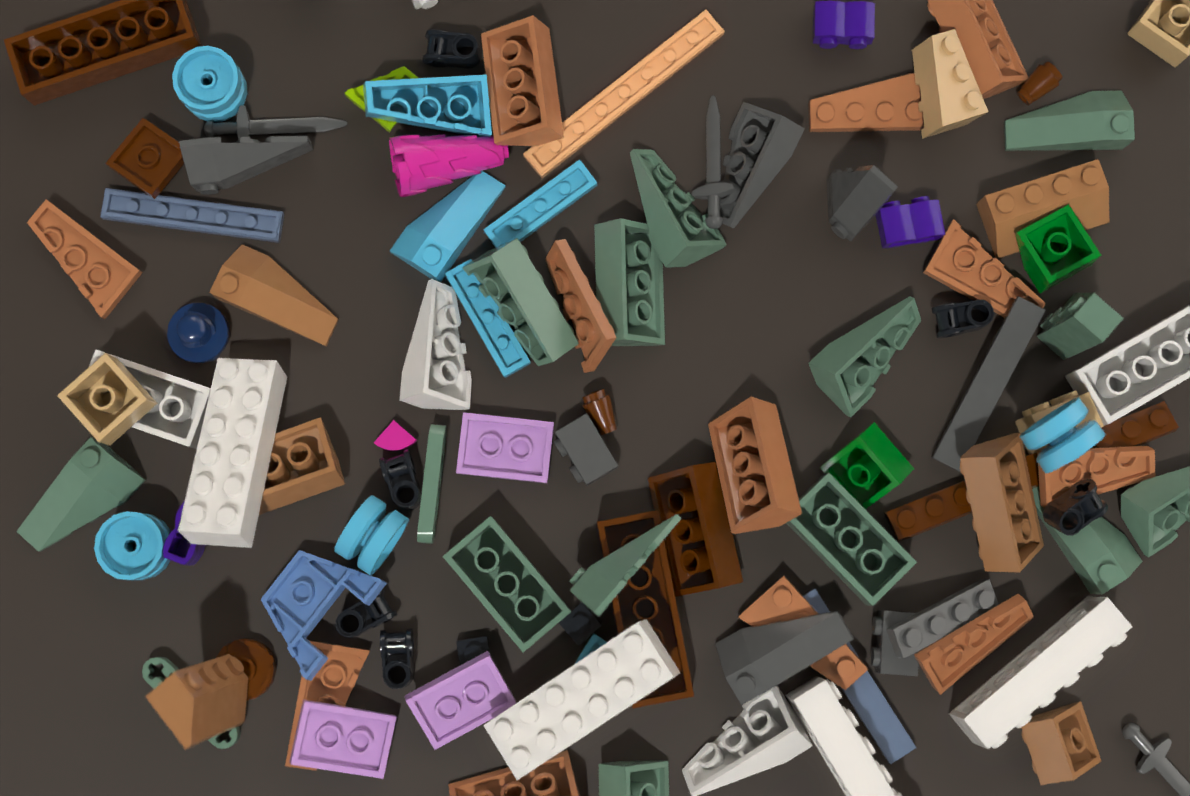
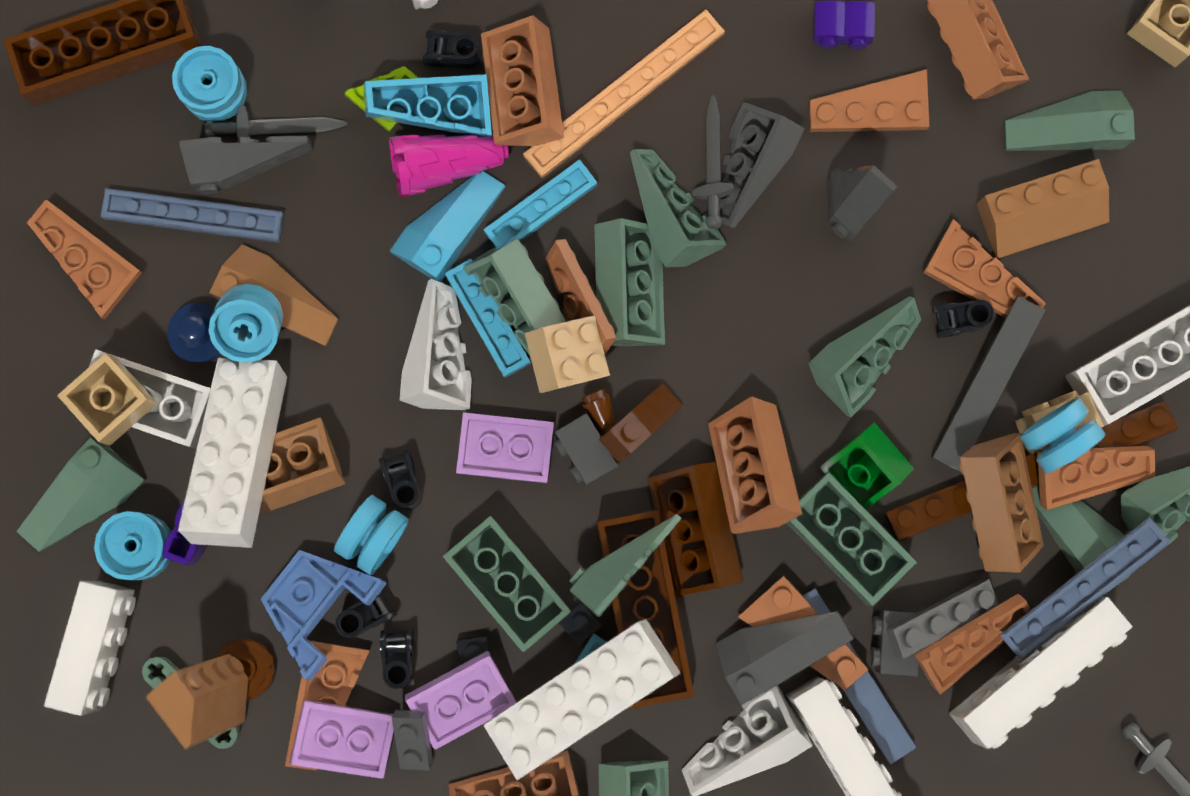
(90, 648): none -> white brick
(147, 158): reddish brown plate -> none
(246, 323): none -> medium azure wheel
(395, 438): dark pink tile -> none
(412, 740): none -> dark grey plate
(431, 484): sand green beam -> none
(567, 354): none -> tan brick
(640, 423): none -> reddish brown slope
(910, 222): dark purple brick -> none
(946, 84): tan wedge -> none
(1041, 81): reddish brown cone -> none
(1055, 248): green slope -> none
(1061, 744): medium nougat slope -> none
(1074, 508): black piece -> none
(1078, 325): sand green wedge -> none
(1085, 588): none -> sand blue tile

